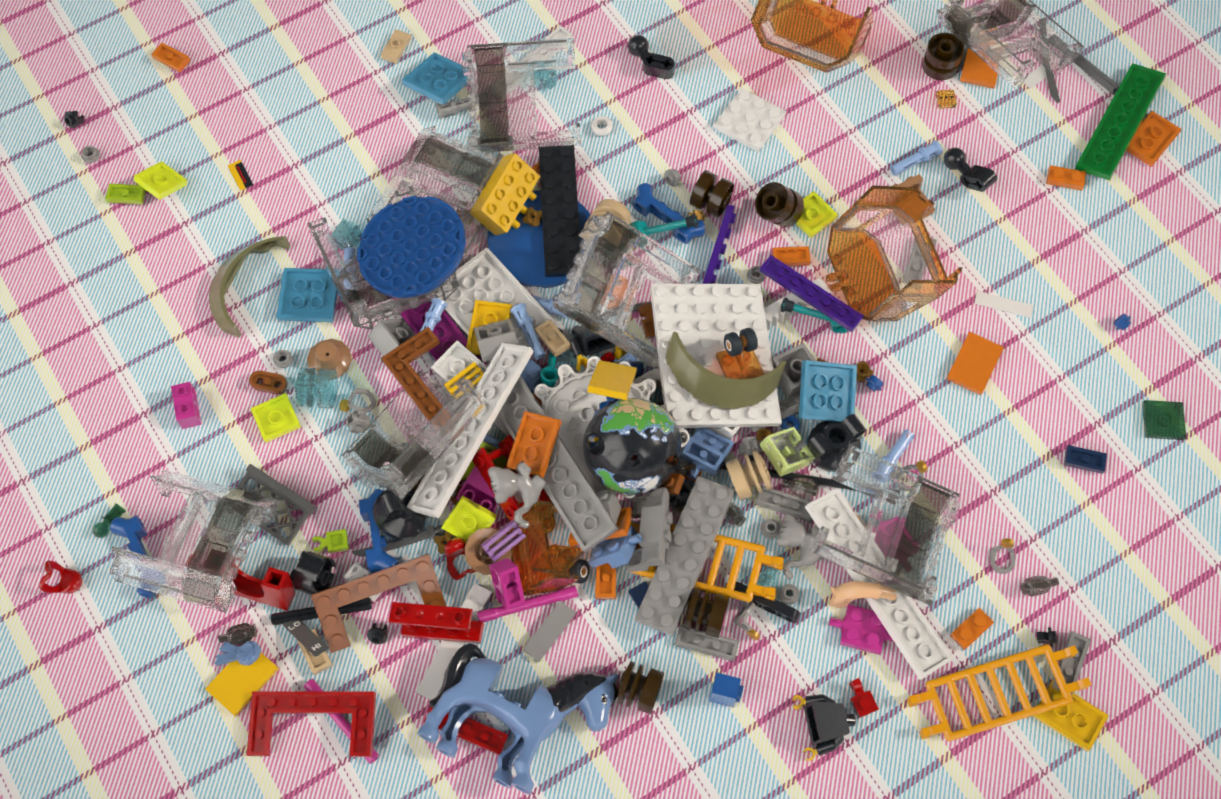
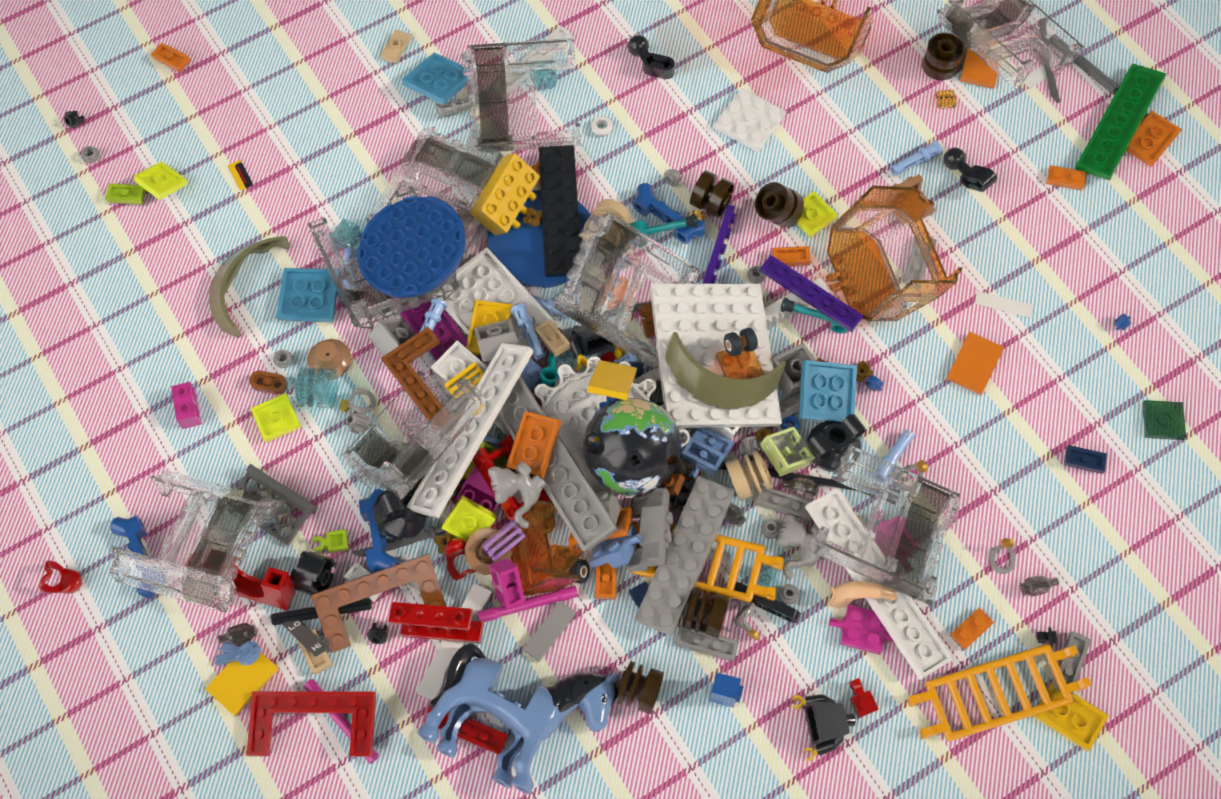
(101, 529): clear green pin -> none

